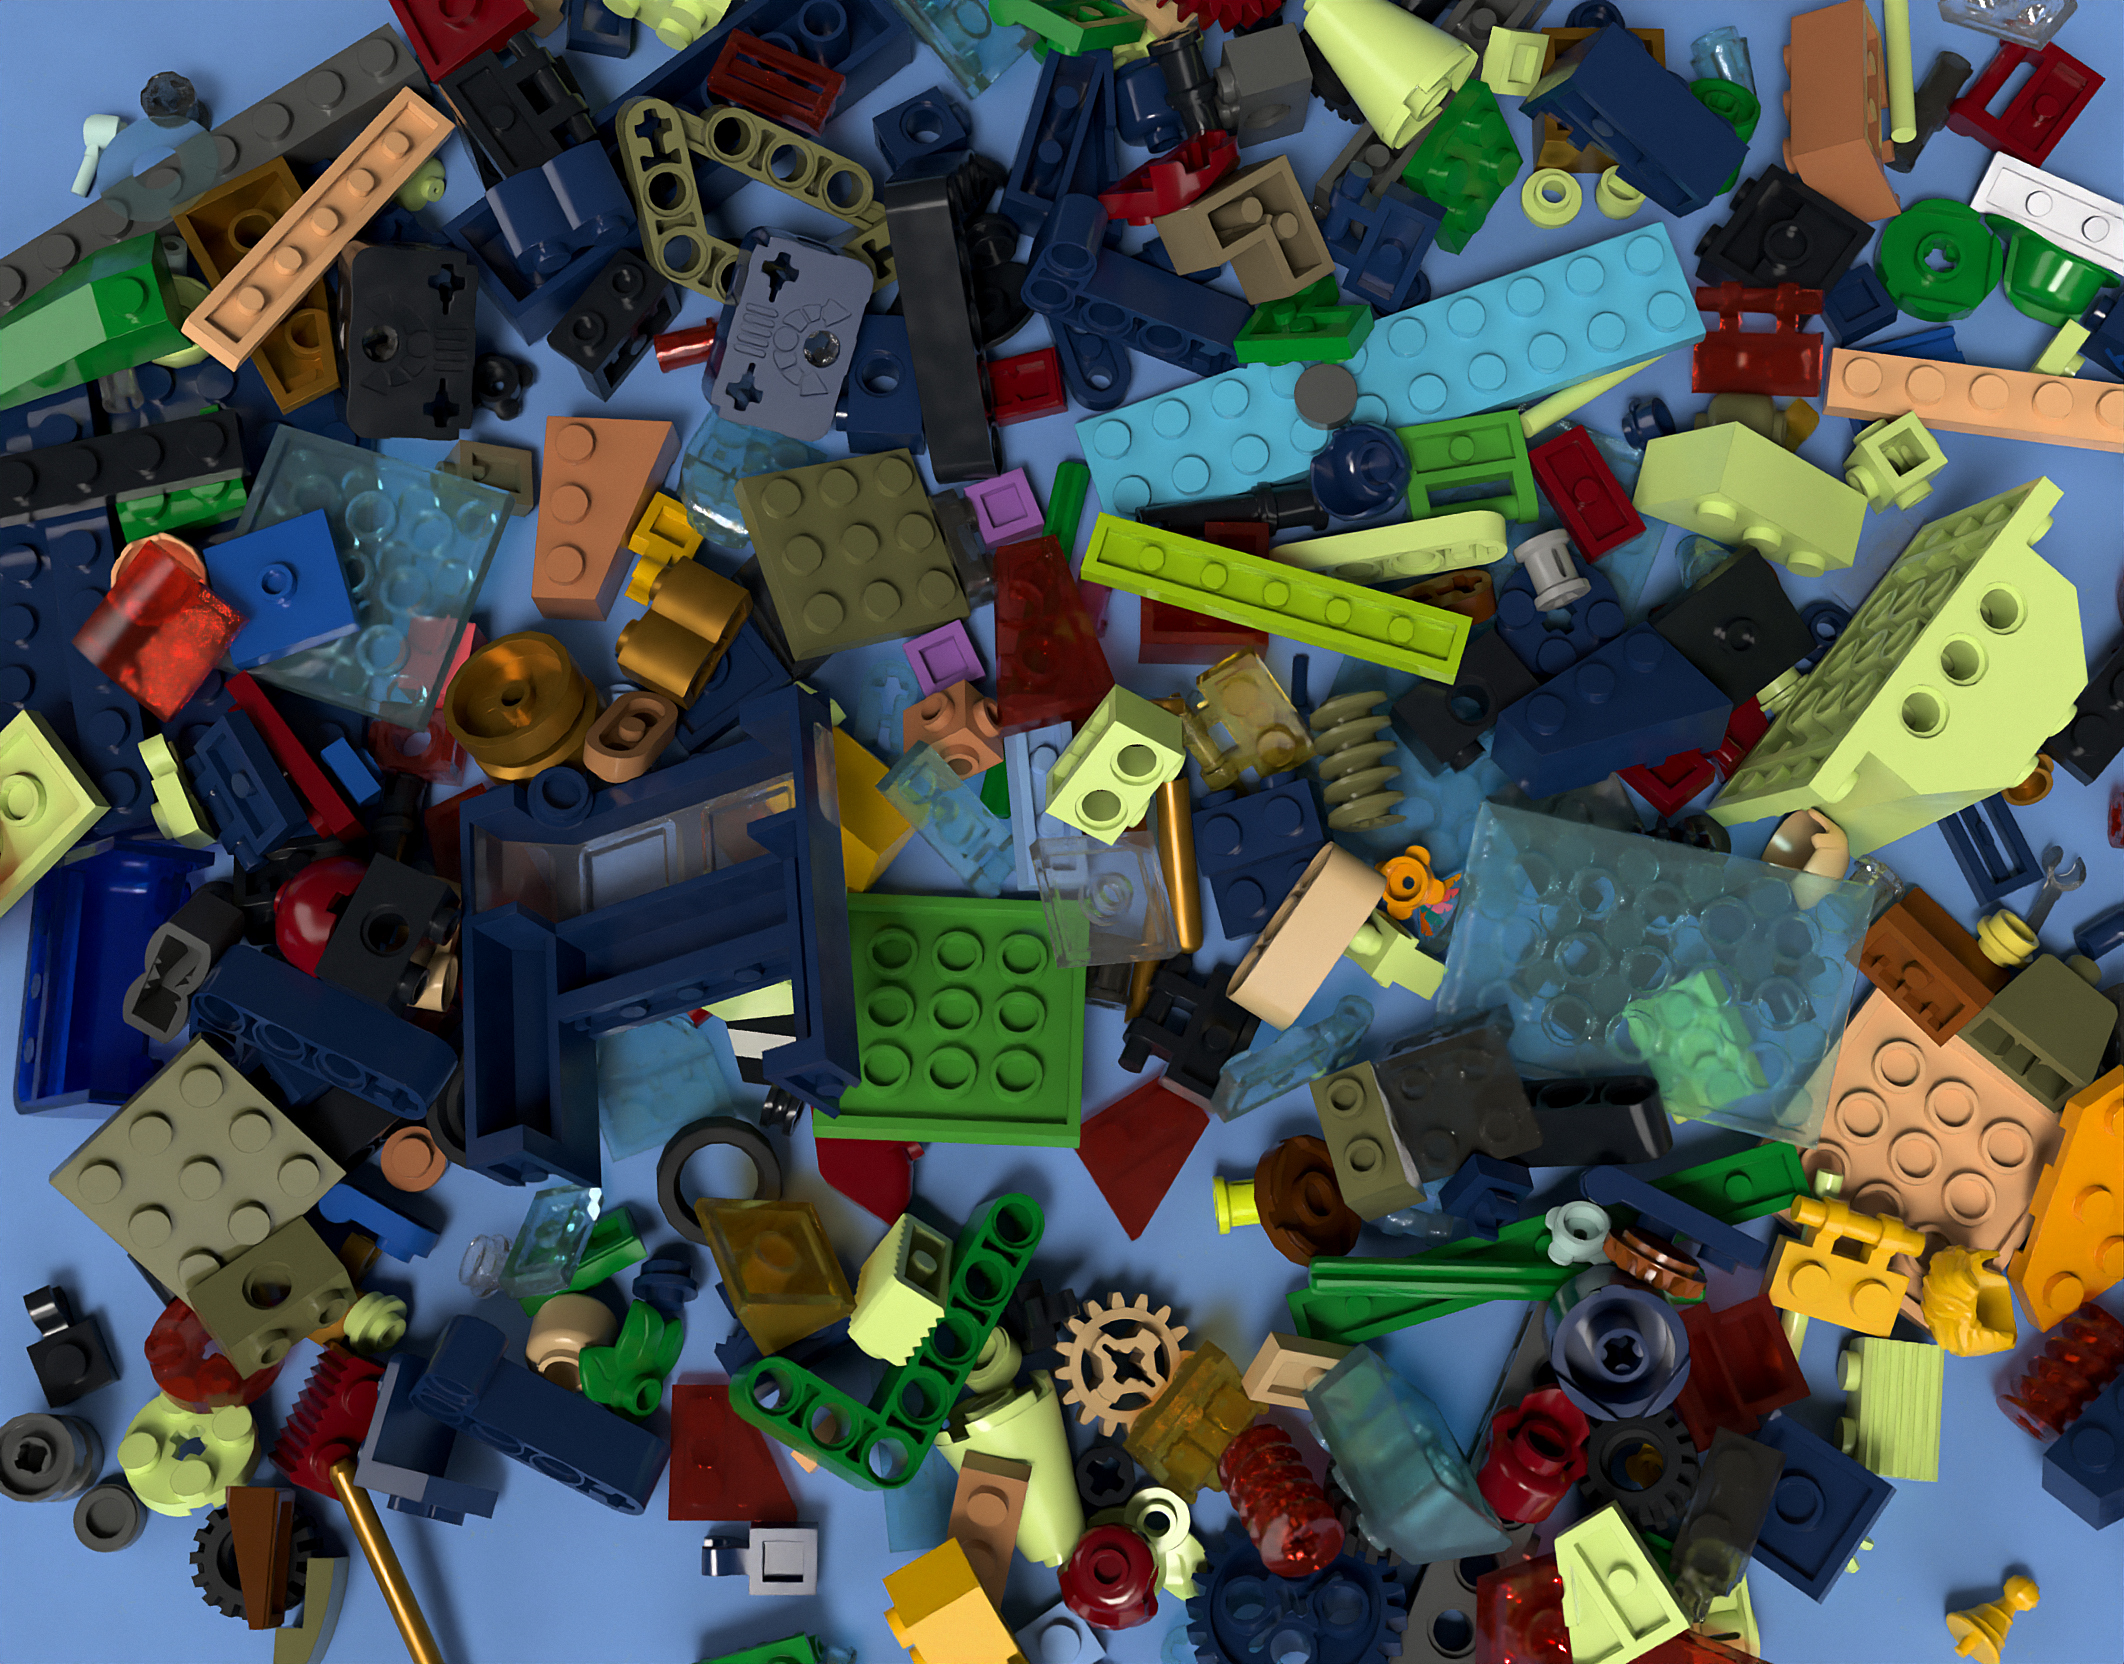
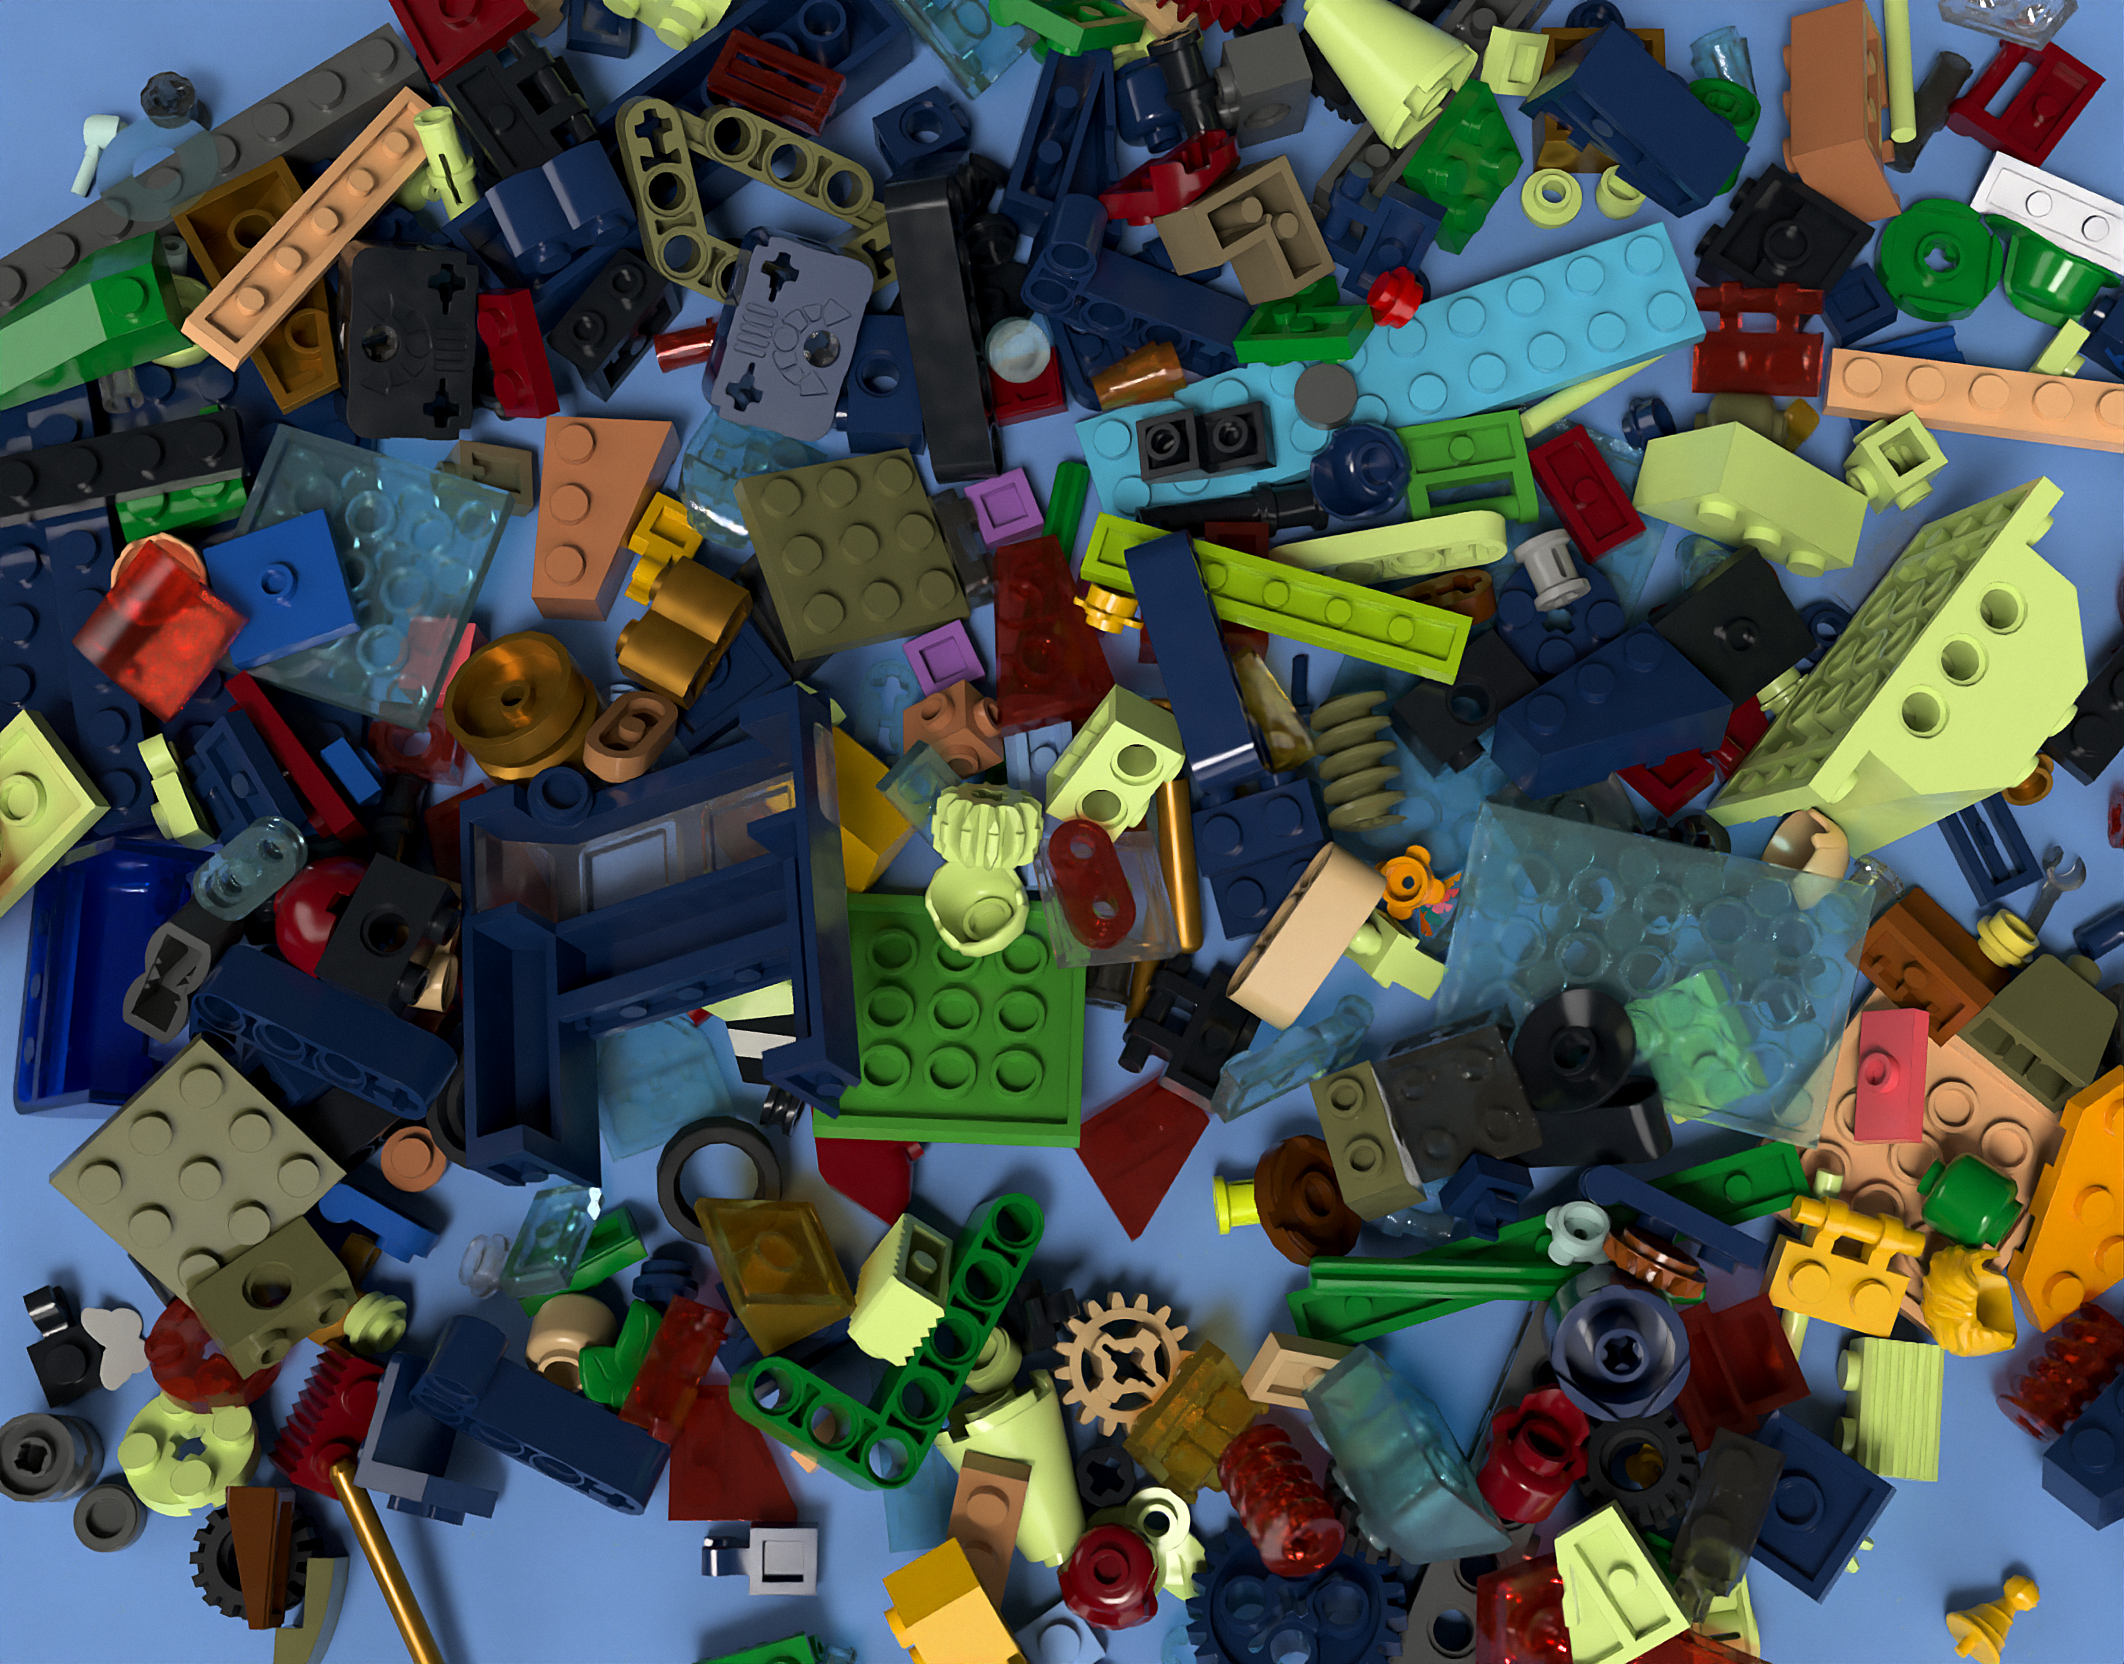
(123, 1347): none -> white sticker
(253, 865): none -> clear light blue plate
(449, 166): none -> yellowish green pin
(516, 353): none -> dark red plate
(674, 1368): none -> clear red hinge
(977, 907): none -> yellowish green hair
(987, 826): none -> yellowish green gear
(1017, 349): none -> clear light blue tile
(1088, 881): none -> clear red plate
(1109, 608): none -> yellow plate
(1140, 378): none -> clear orange cone
(1196, 664): none -> dark blue beam
(1205, 445): none -> black slope
(1394, 298): none -> red plate
(1559, 1036): none -> black dish
(1891, 1076): none -> coral plate
(1969, 1201): none -> green head

